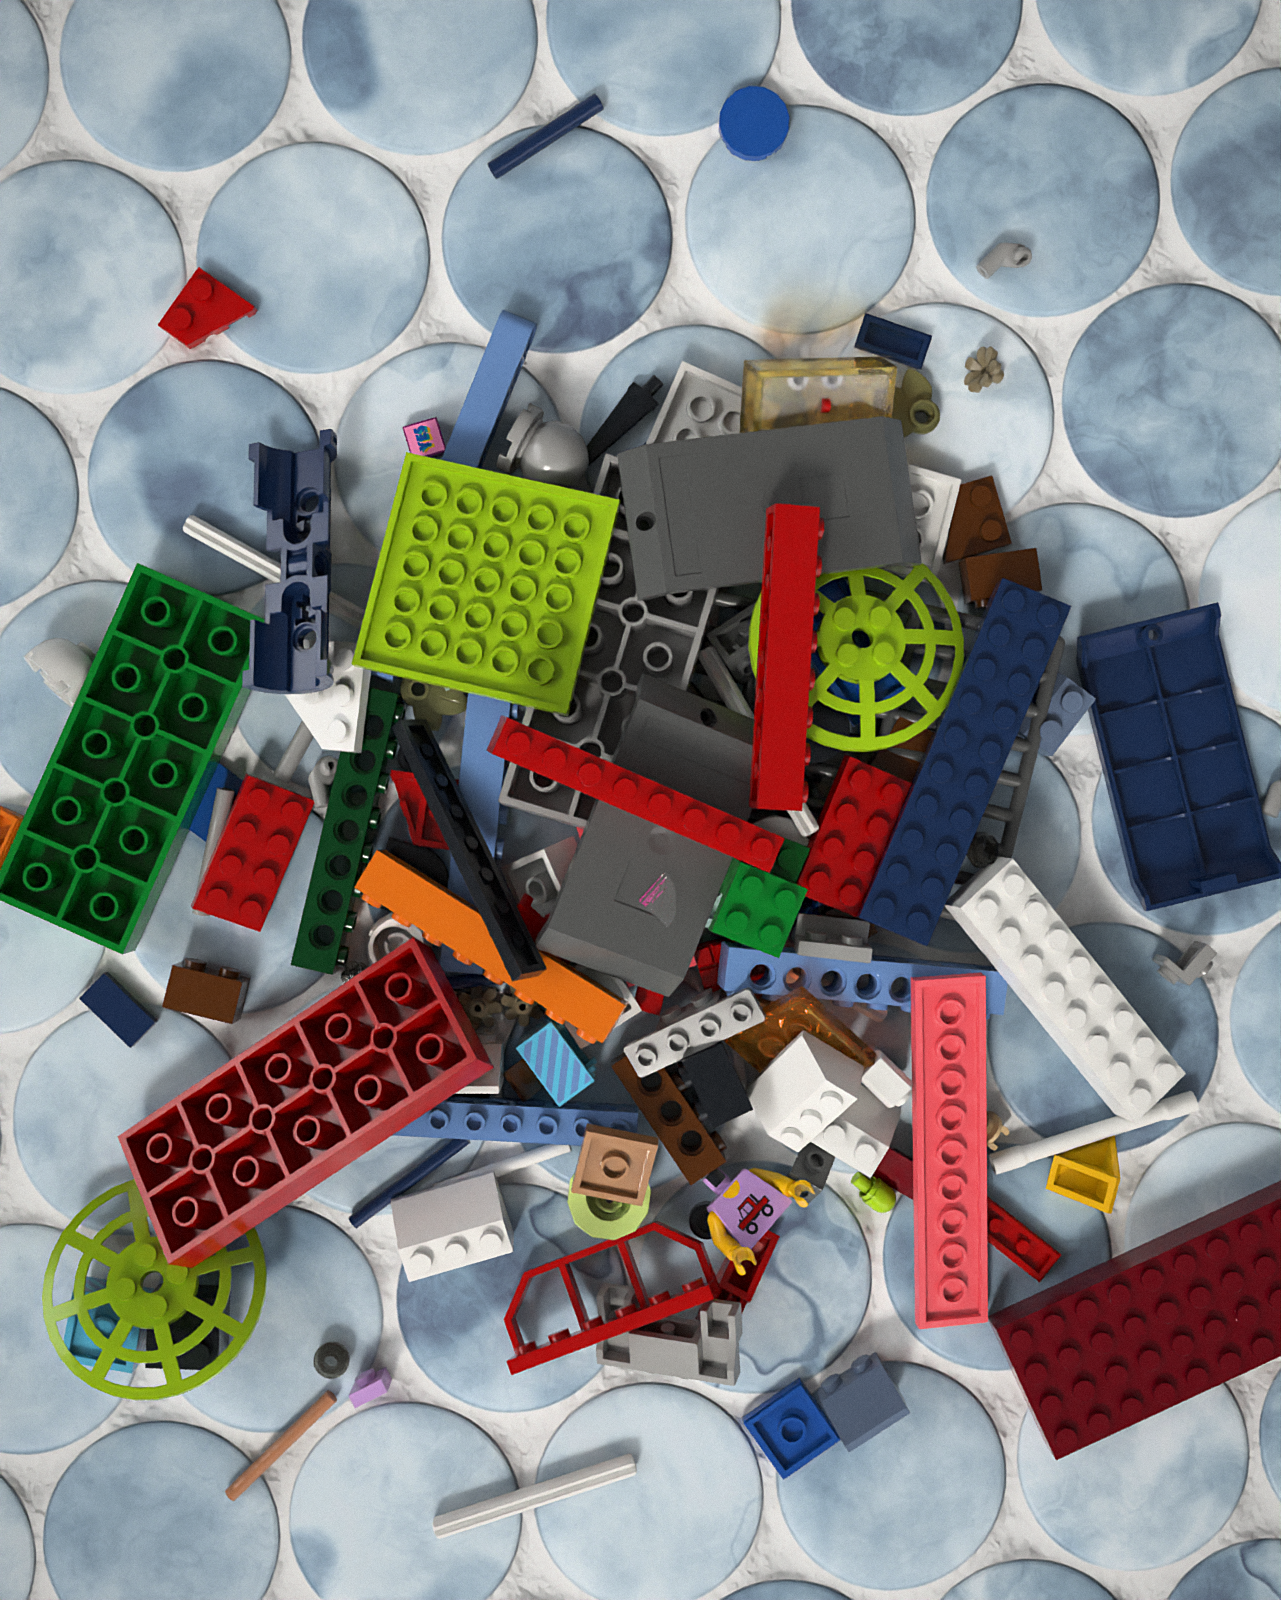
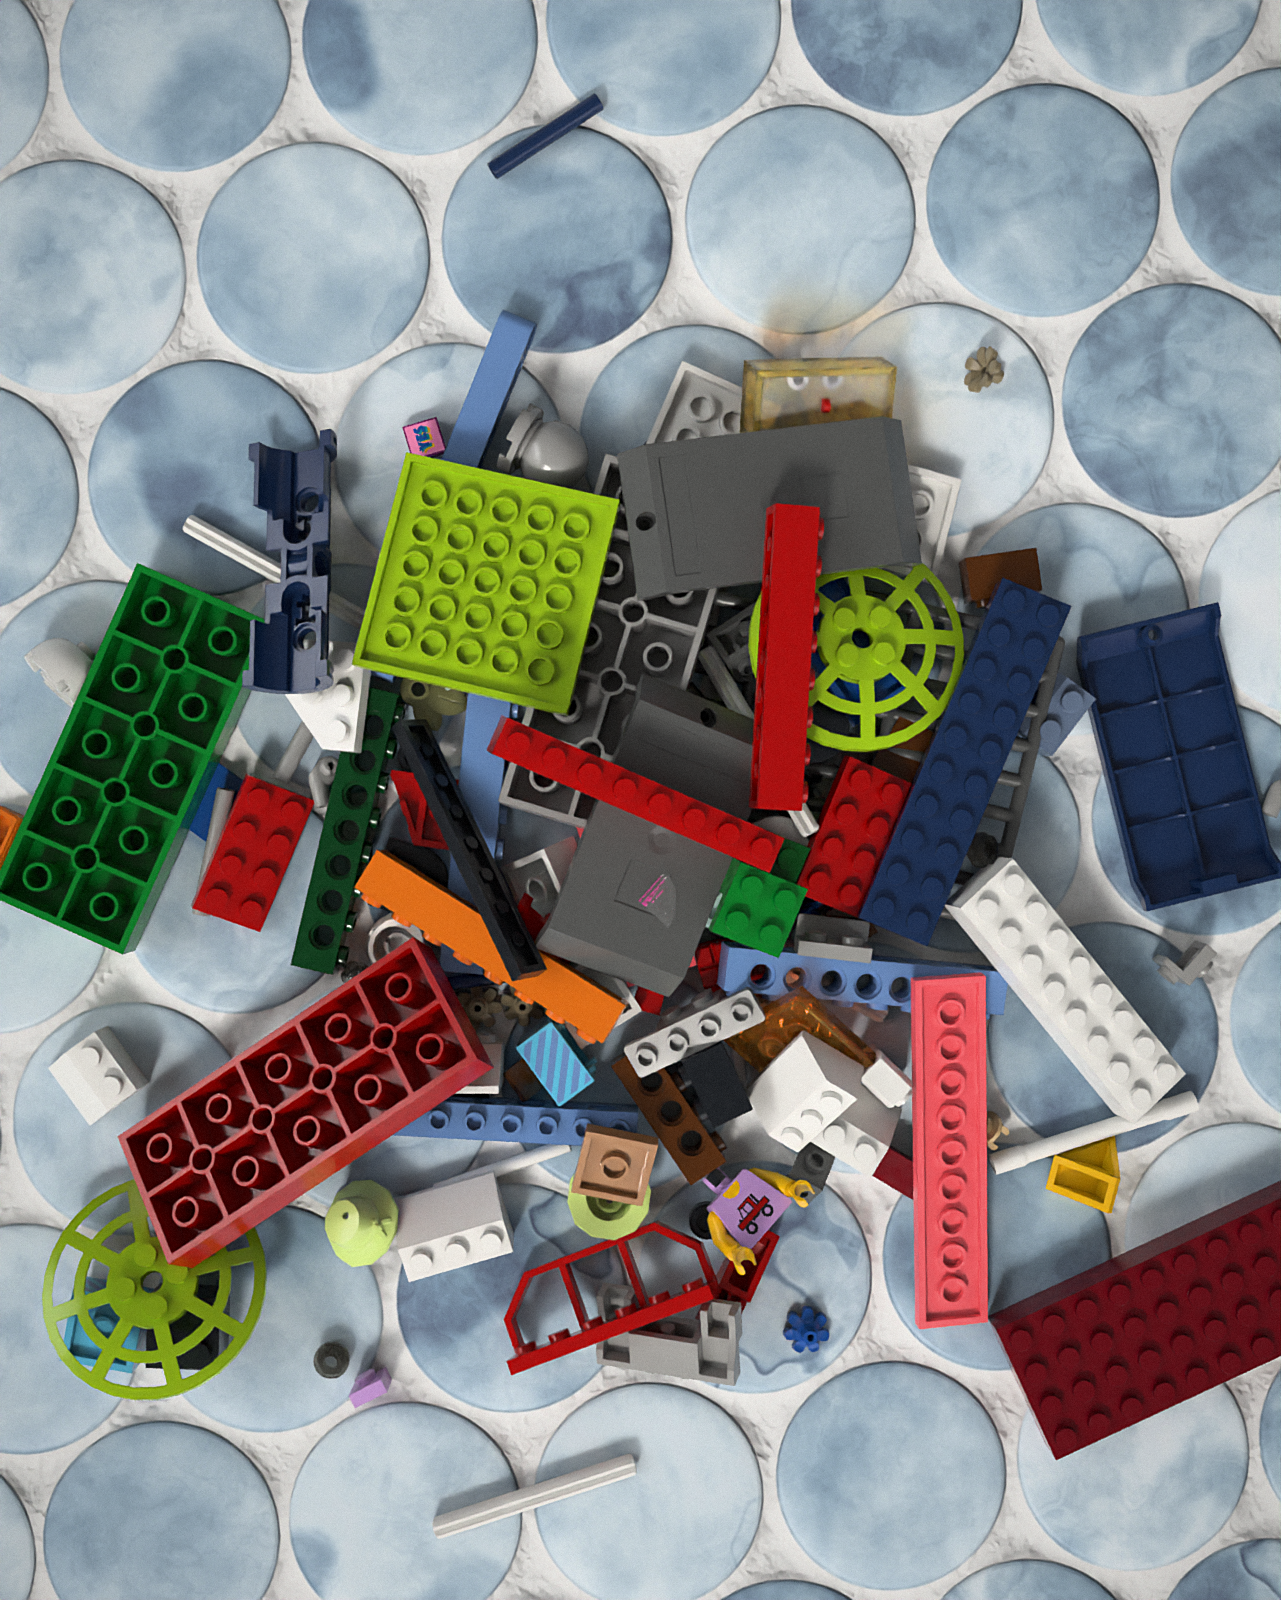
(98, 1074): none -> white slope
(118, 1009): dark blue tile -> none
(203, 310): red wing -> none
(206, 991): reddish brown brick -> none
(289, 1437): nougat bar -> none
(370, 1223): none -> yellowish green hat
(407, 1181): dark blue bar -> none
(628, 412): black bar -> none
(754, 123): blue tile -> none
(791, 1428): blue tile -> none
(806, 1329): none -> blue plant
(862, 1401): sand blue slope -> none
(875, 1192): lime cylinder -> none
(893, 341): dark blue tile -> none
(912, 398): olive plate -> none
(976, 521): reddish brown wing -> none
(1004, 255): light grey arm -> none
(1019, 1242): red tile -> none

